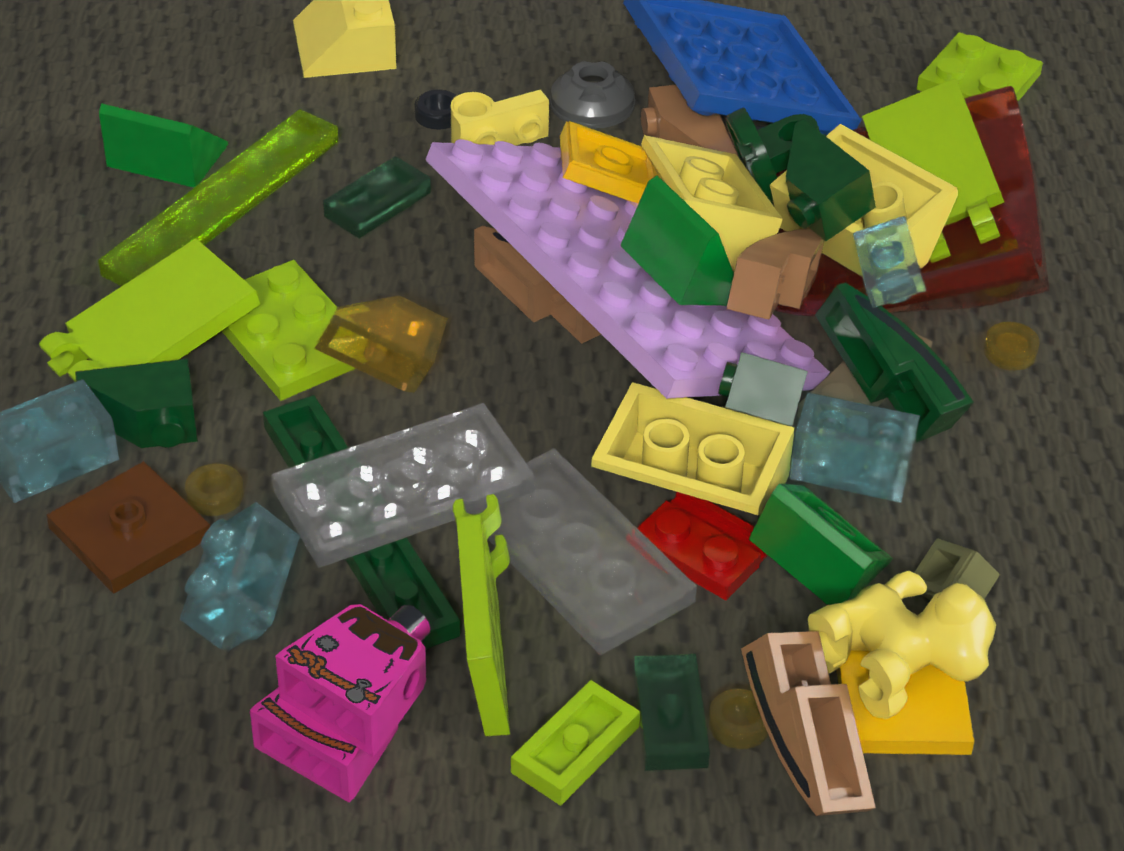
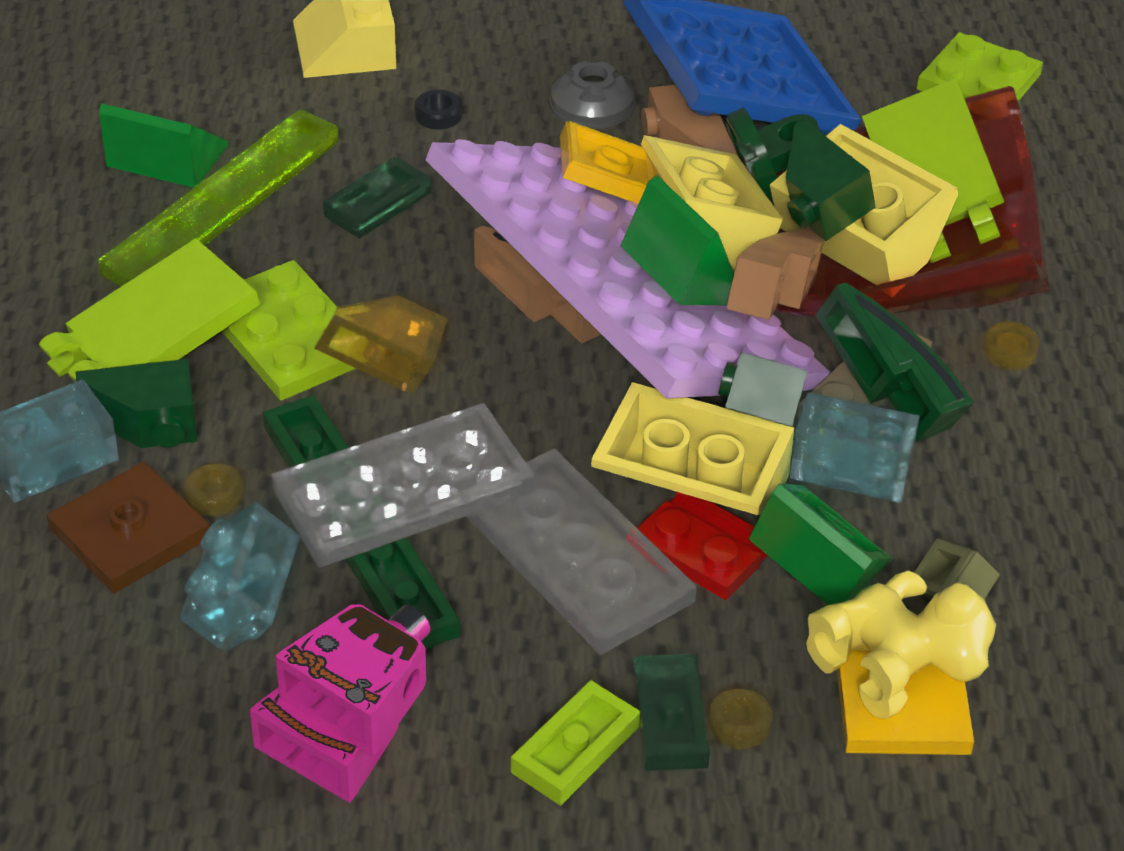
(481, 610): lime tile -> none
(511, 120): light yellow plate -> none
(809, 721): medium nougat slope -> none
(889, 262): clear light blue plate -> none

